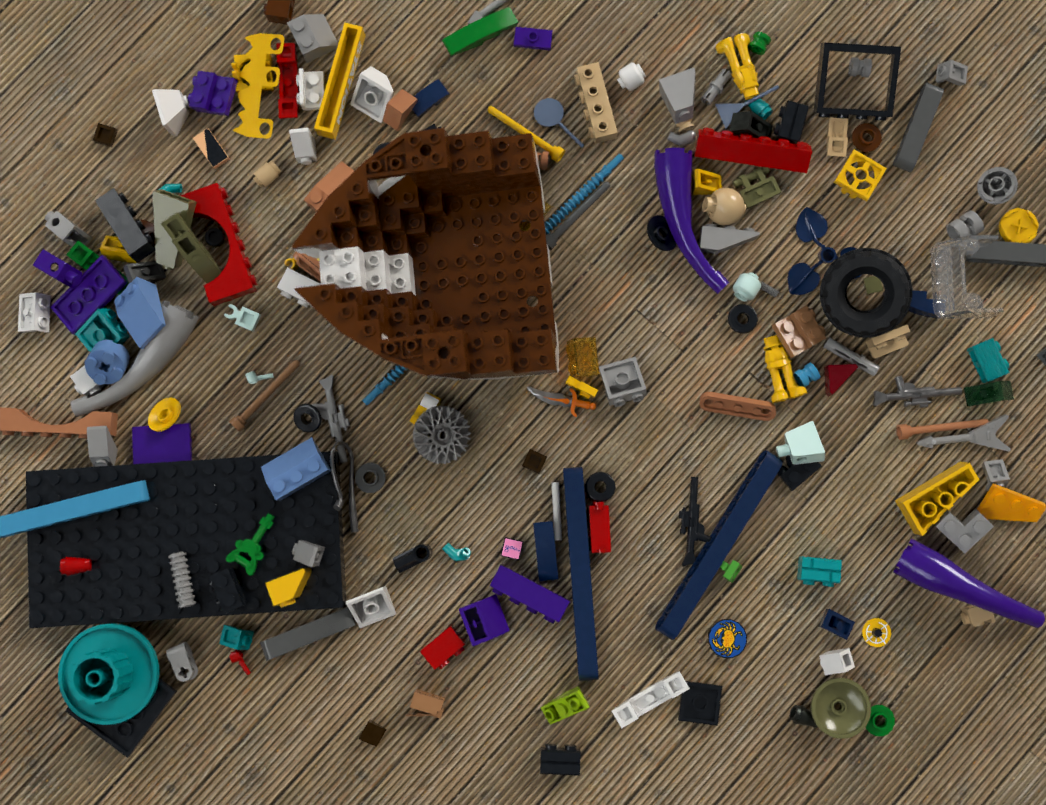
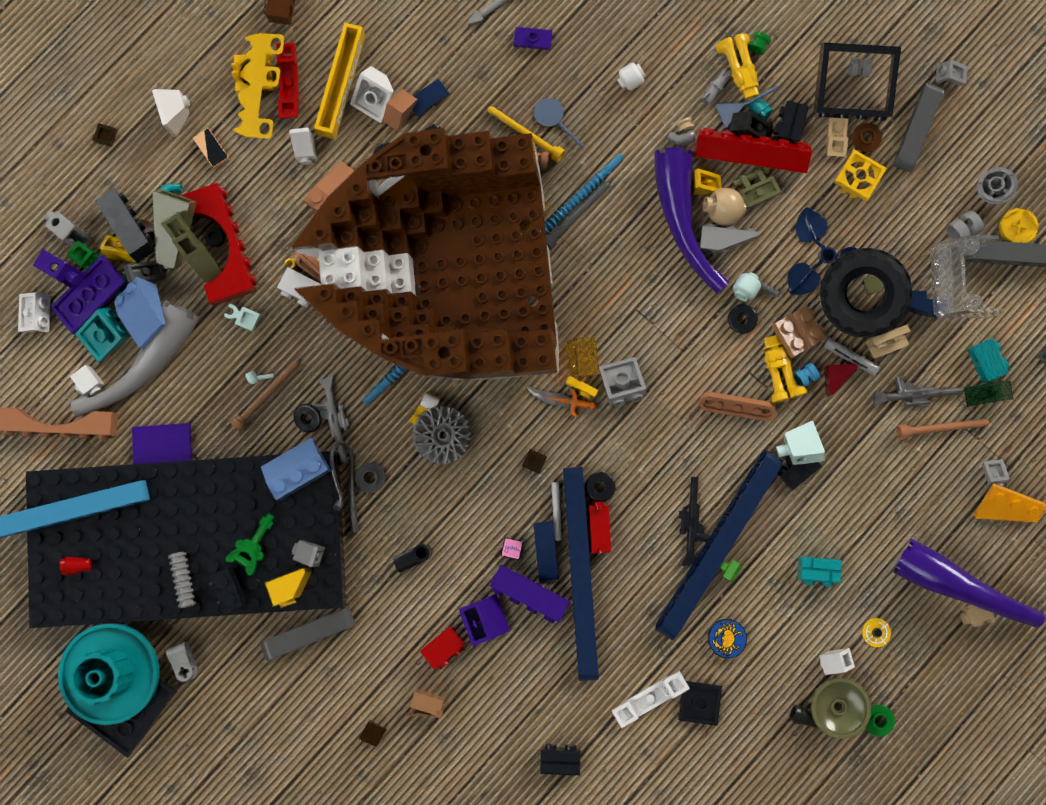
(101, 446): light grey slope -> none
(107, 362): medium blue brick -> none
(164, 414): yellow dish -> none
(212, 93): dark purple plate -> none
(236, 637): teal bracket -> none
(237, 656): red hand -> none
(266, 174): tan brick -> none
(310, 89): white bracket -> none
(313, 35): light grey slope -> none
(371, 607): white slope -> none
(457, 554): teal arm -> none
(480, 31): green slope -> none
(565, 705): lime slope -> none
(596, 103): tan brick -> none
(660, 234): black dish -> none
(679, 94): light grey slope -> none
(836, 624): dark blue slope -> none
(933, 498): yellow wedge -> none
(964, 533): light grey brick -> none
(983, 435): light grey piece -> none

